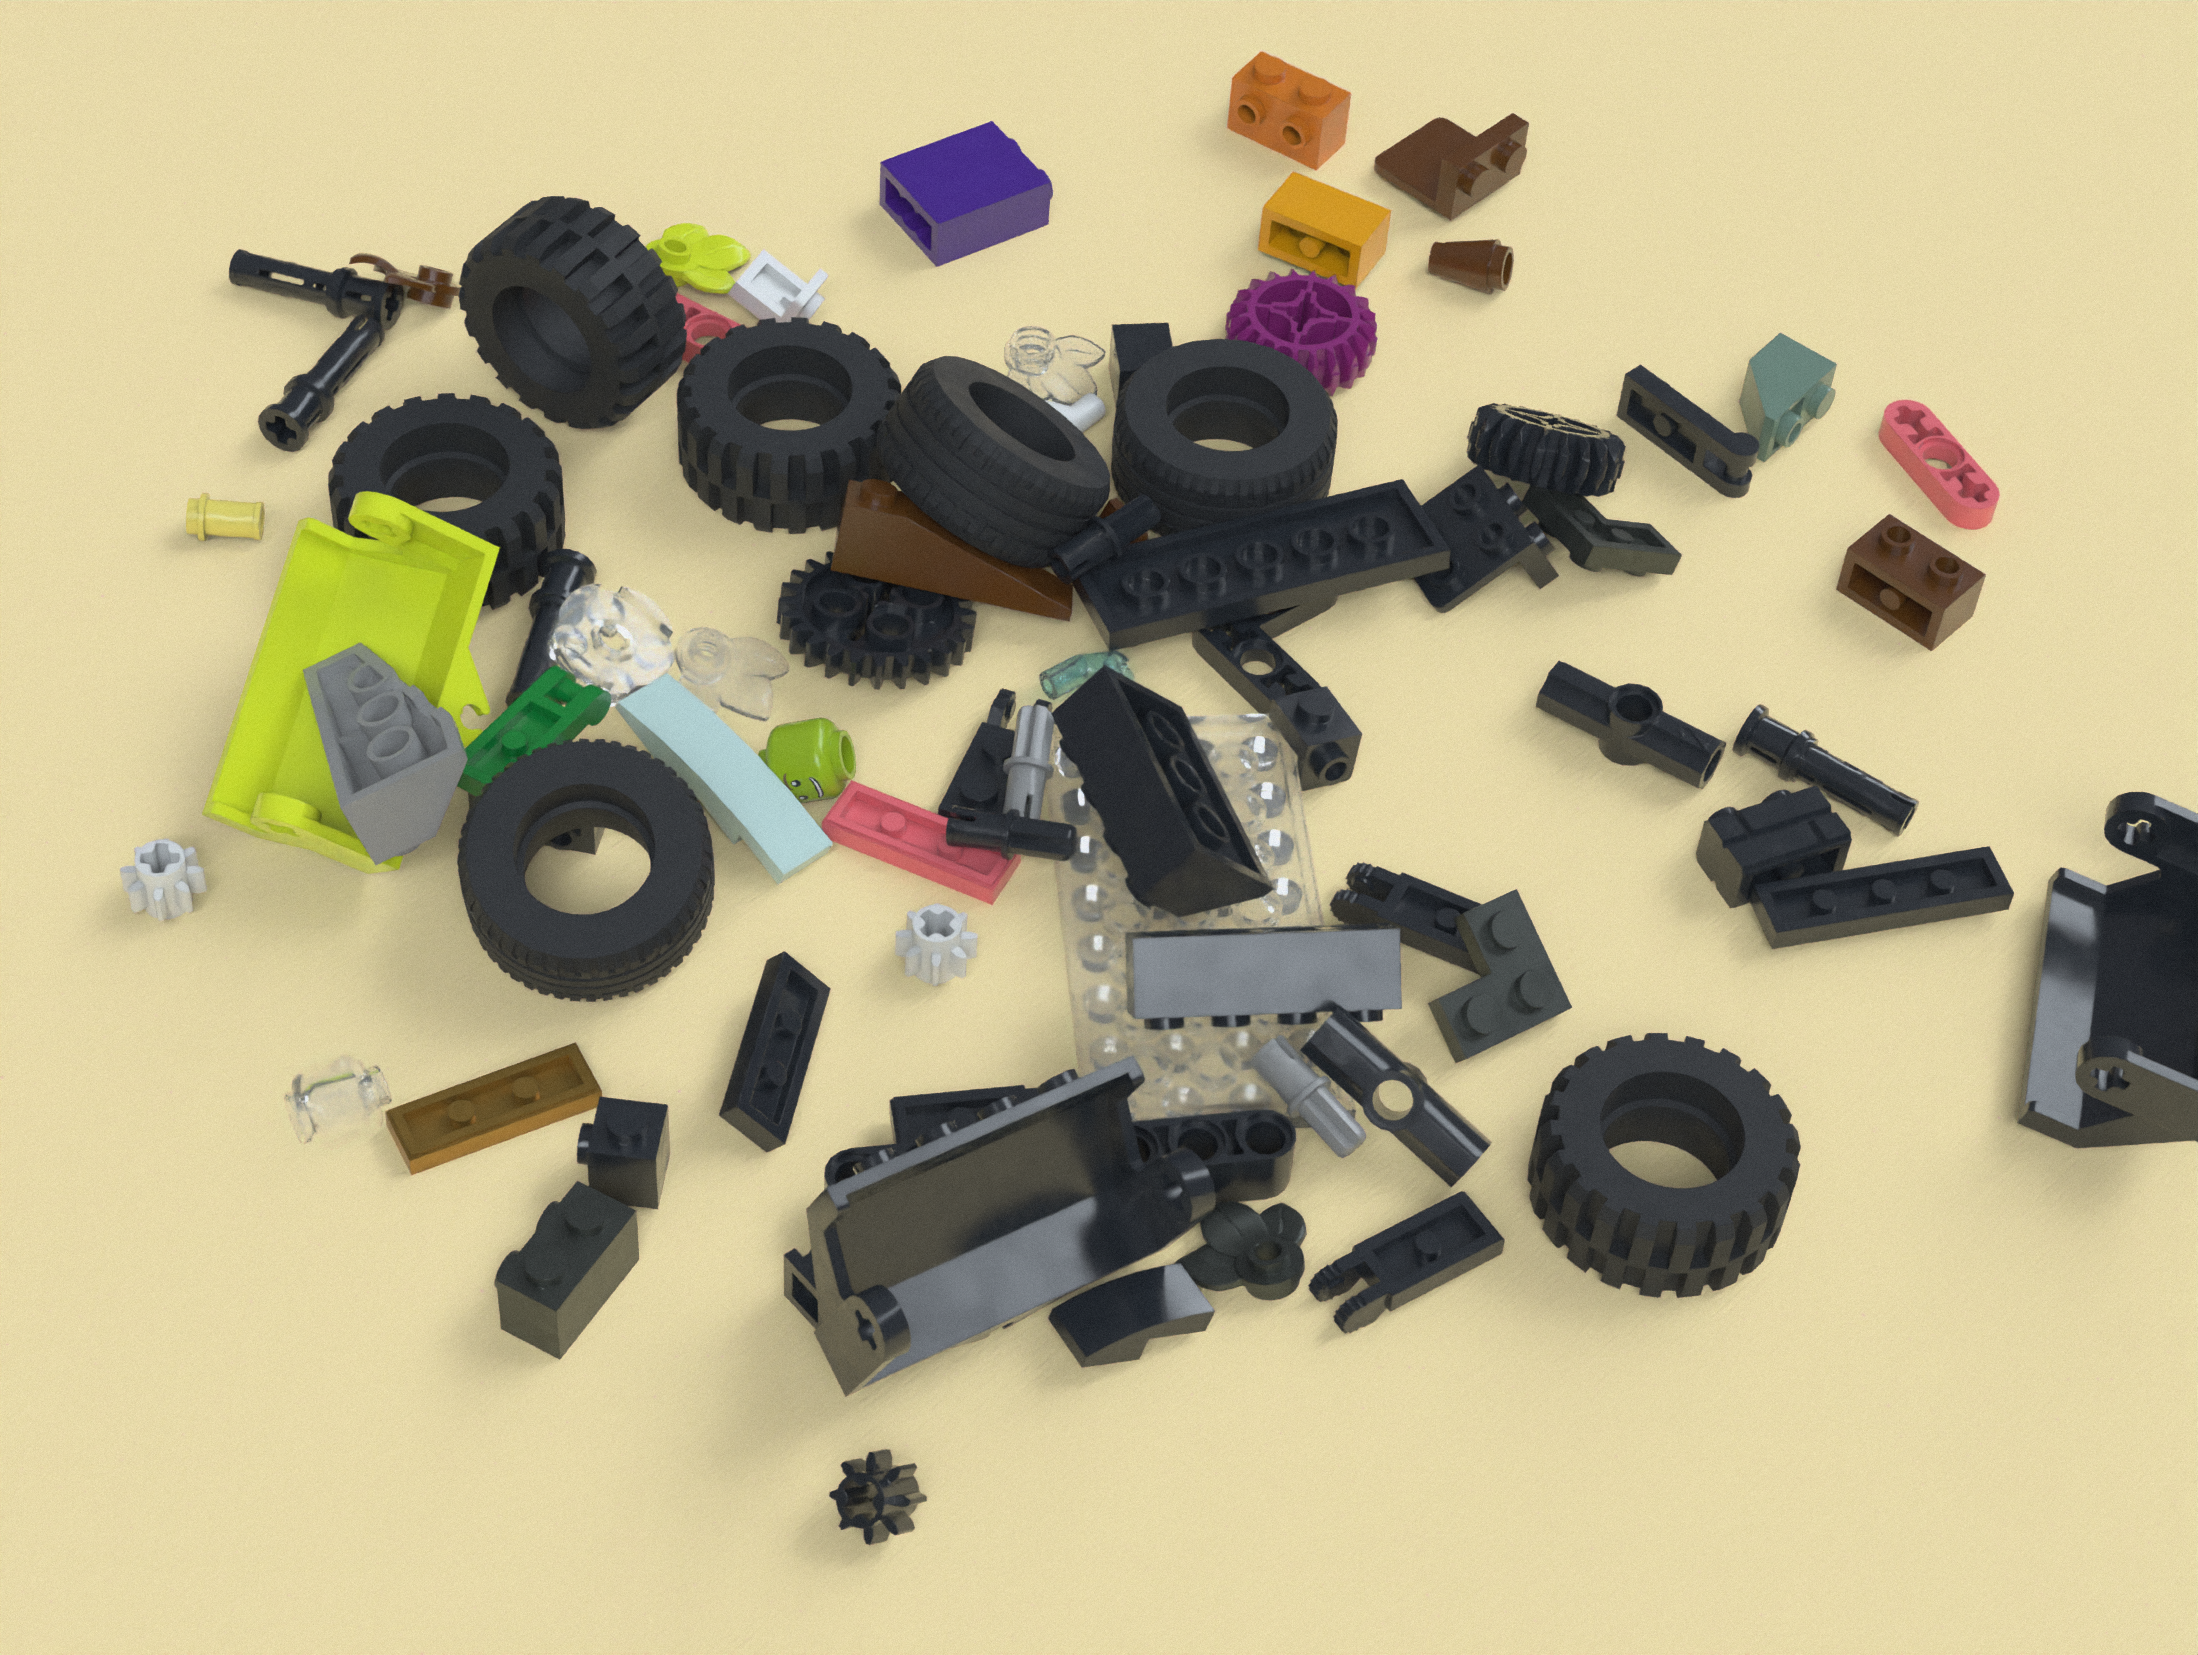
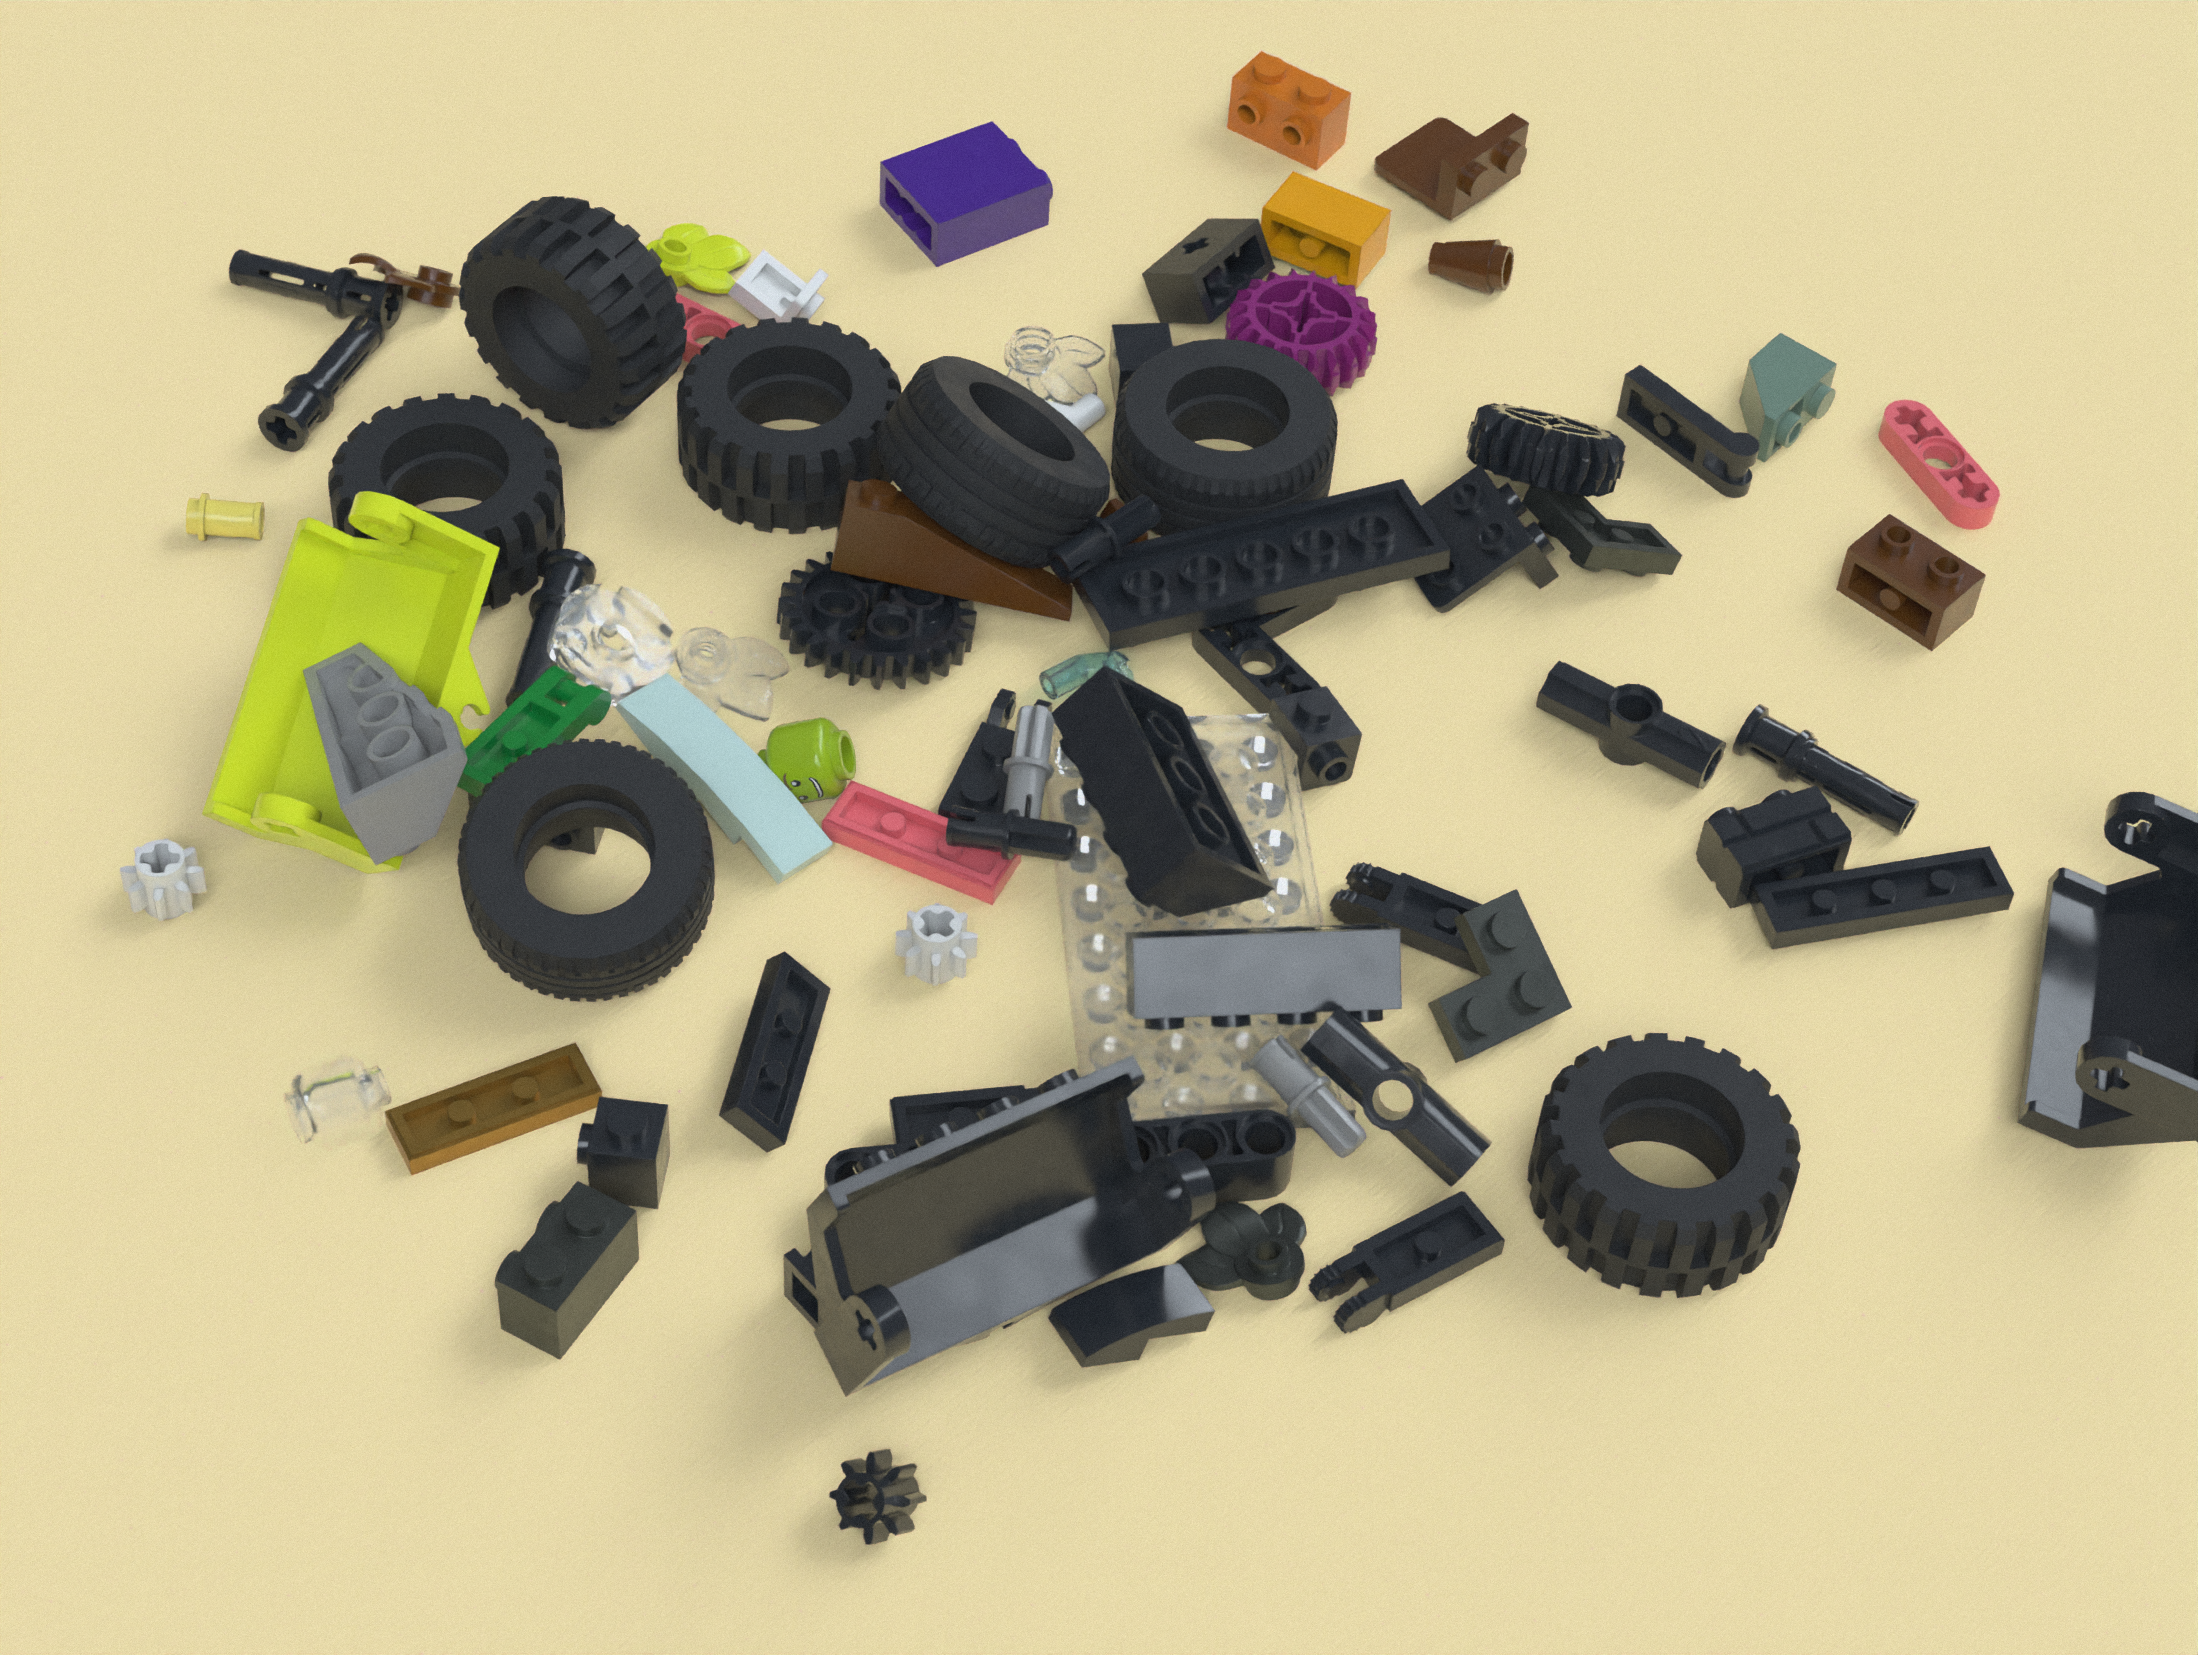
(1207, 269): none -> black brick

